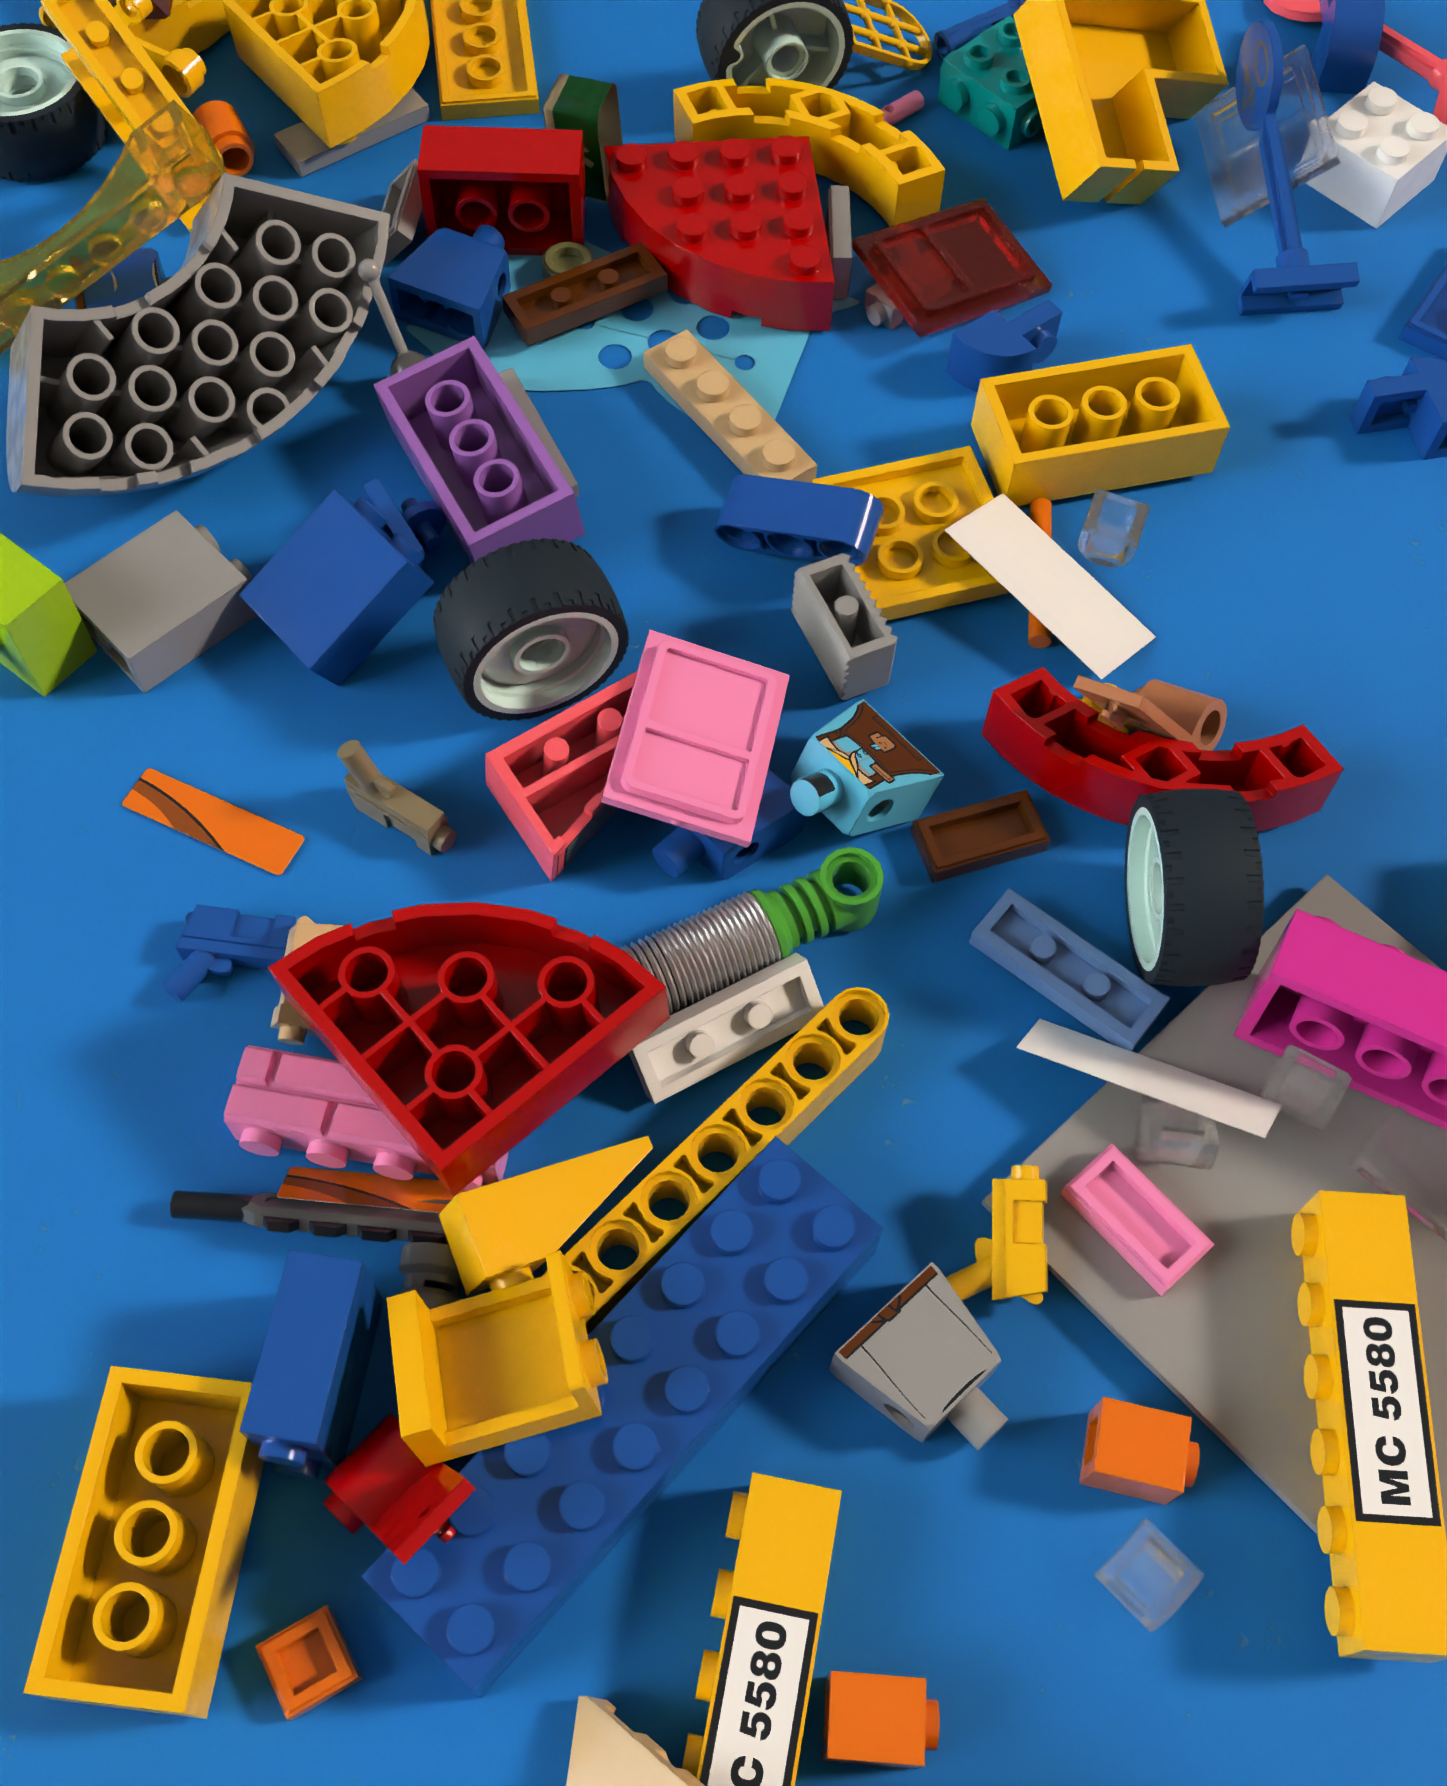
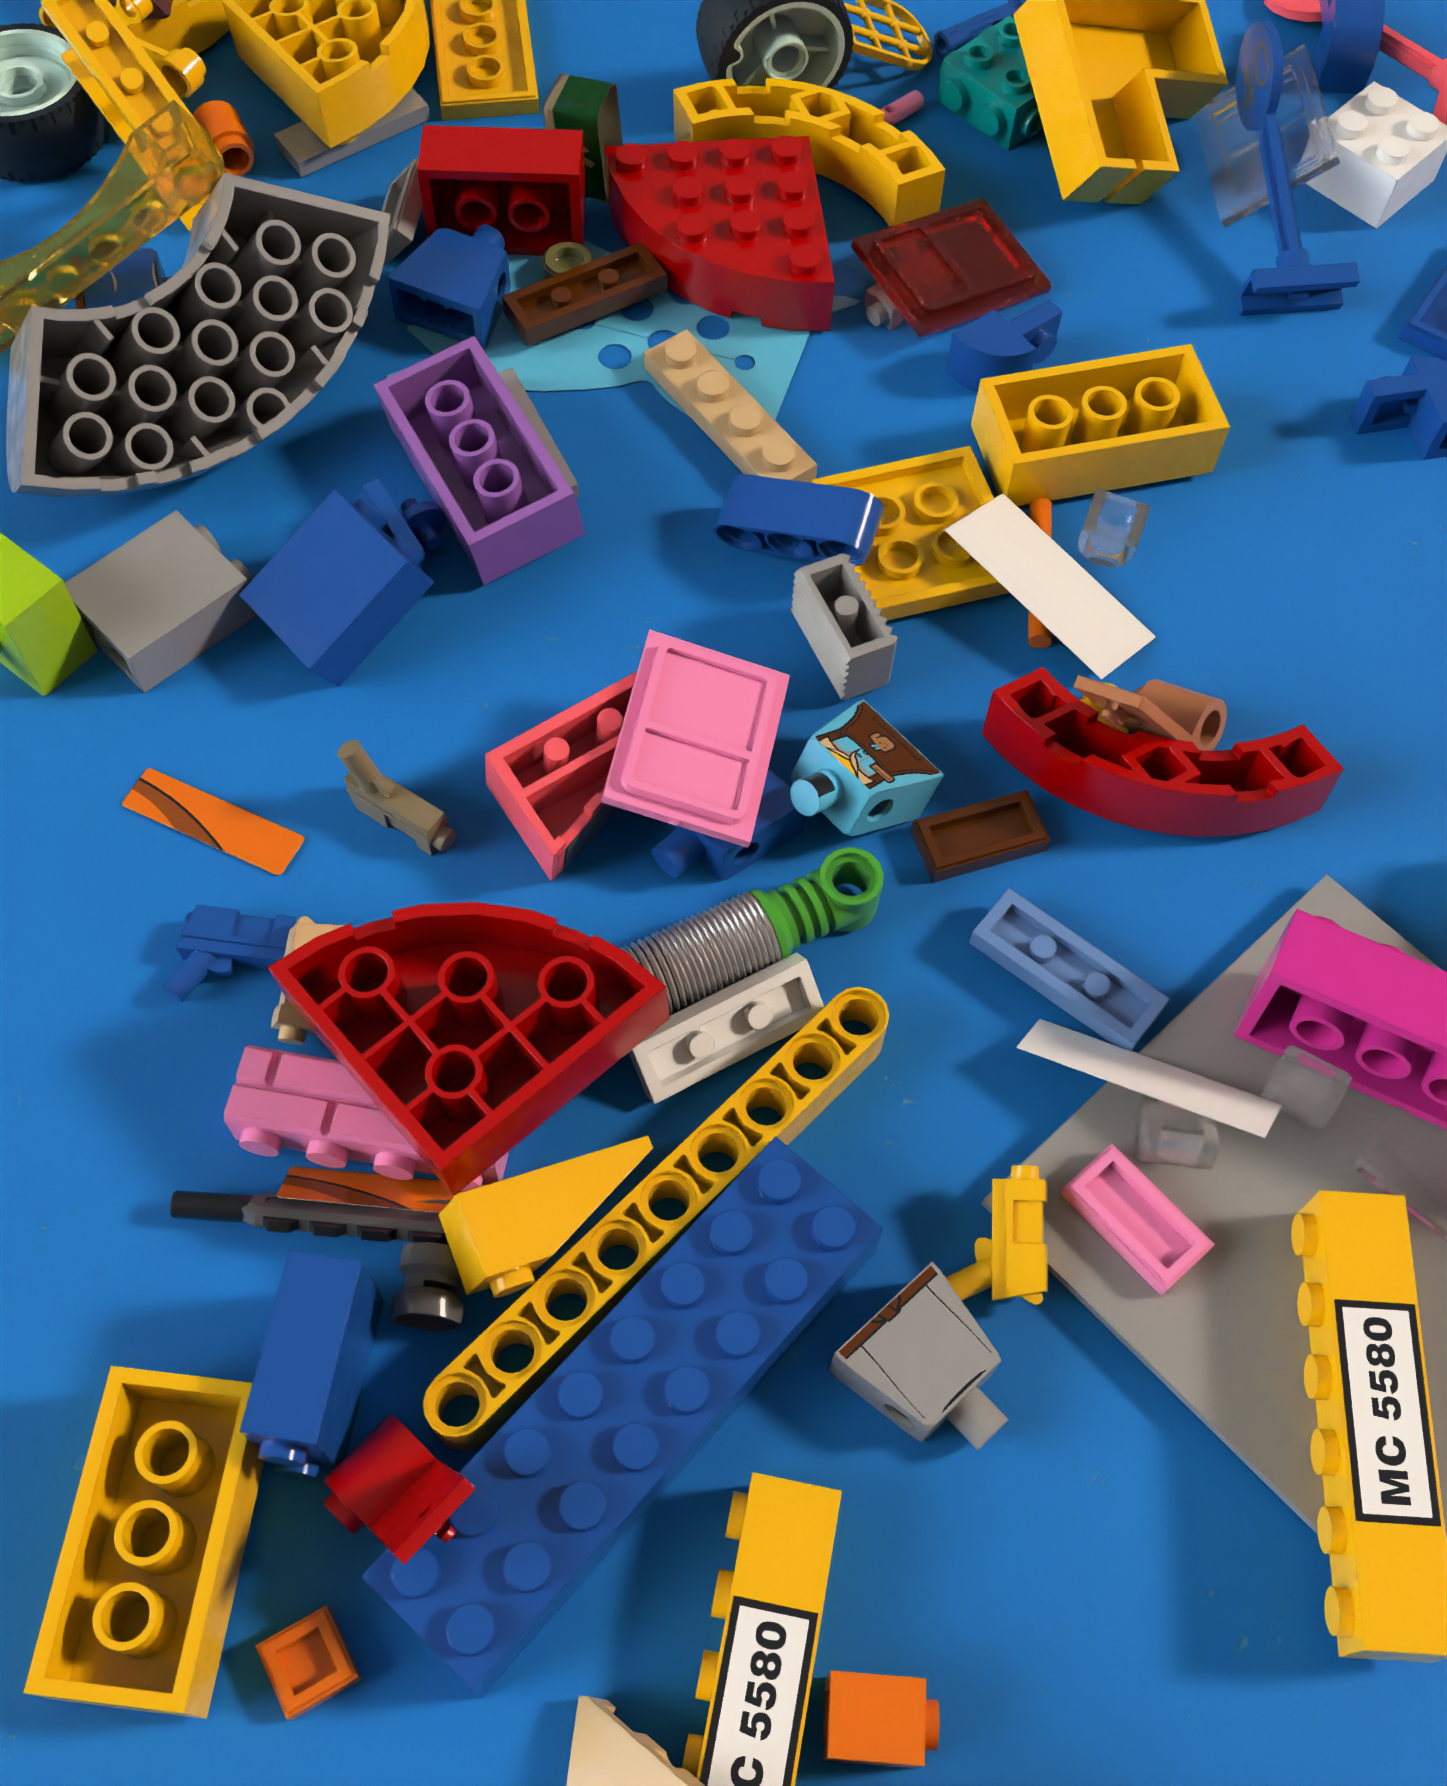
(369, 271): light grey hinge -> none
(495, 1364): yellow panel -> none
(530, 629): black wheel -> none
(839, 238): light grey tile -> none
(1138, 1451): orange brick -> none
(1149, 1575): clear brick -> none
(1193, 887): black wheel -> none

